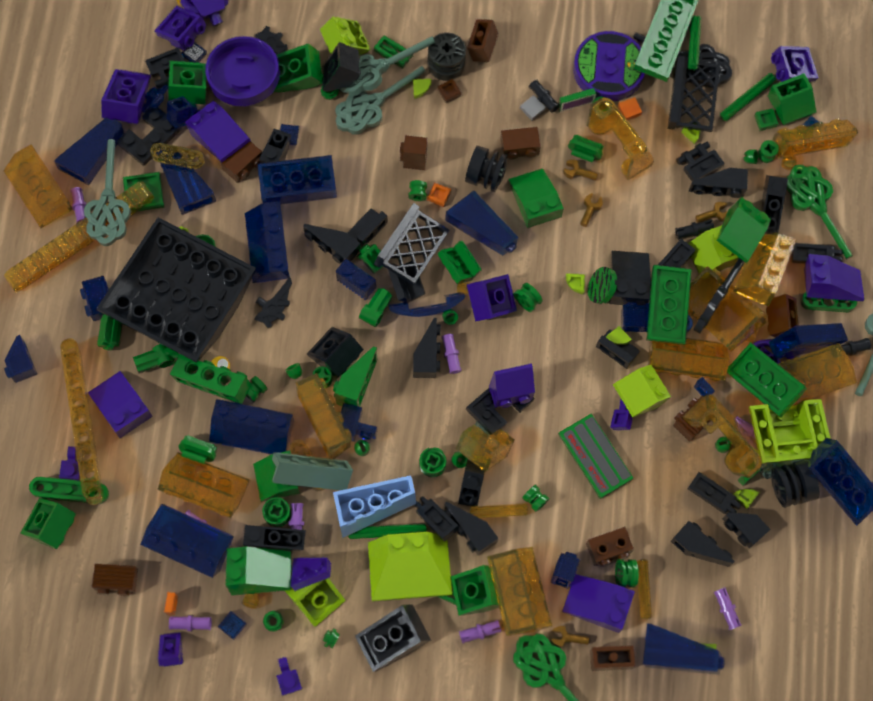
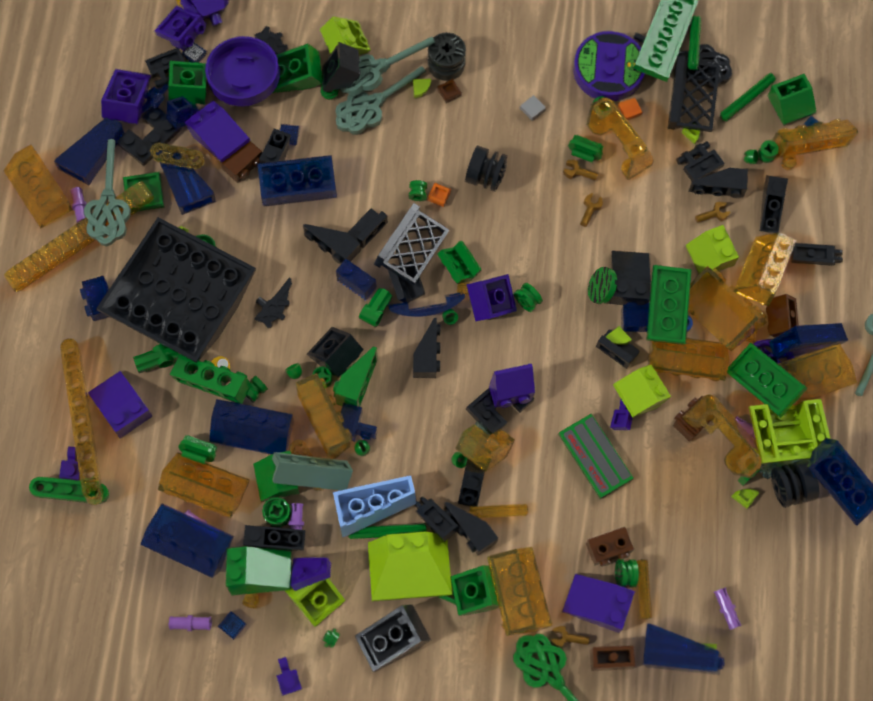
(19, 361): clear blue slope -> none
(48, 523): green slope -> none
(109, 333): green piece -> none
(114, 579): reddish brown brick -> none
(170, 650): dark purple slope -> none
(171, 603): orange tile -> none
(266, 621): green plate -> none
(267, 242): clear blue slope -> none
(368, 254): green bracket -> none
(385, 54): green tile -> none
(414, 152): reddish brown brick -> none
(432, 462): green wheel -> none
(451, 353): medium lavender pin -> none
(479, 221): clear blue slope -> none
(480, 631): medium lavender pin -> none
(482, 40): reddish brown brick -> none
(520, 142): reddish brown brick -> none
(535, 498): green wheel -> none
(536, 198): green slope -> none
(544, 96): black pin -> none
(565, 570): clear blue brick -> none
(576, 282): lime tile -> none
(577, 99): tile -> none
(678, 255): black hinge -> none
(694, 229): black pin -> none
(698, 545): black slope -> none
(703, 387): clear blue tile -> none
(713, 494): black hinge -> none
(719, 295): black piece -> none
(723, 448): green hinge -> none
(743, 229): green slope -> none
(746, 526): black slope -> none
(766, 119): green tile -> none
(794, 61): dark purple plate -> none
(804, 198): green piece -> none
(832, 279): dark purple slope -> none
(842, 307): green beam -> none
(852, 348): black pin -> none

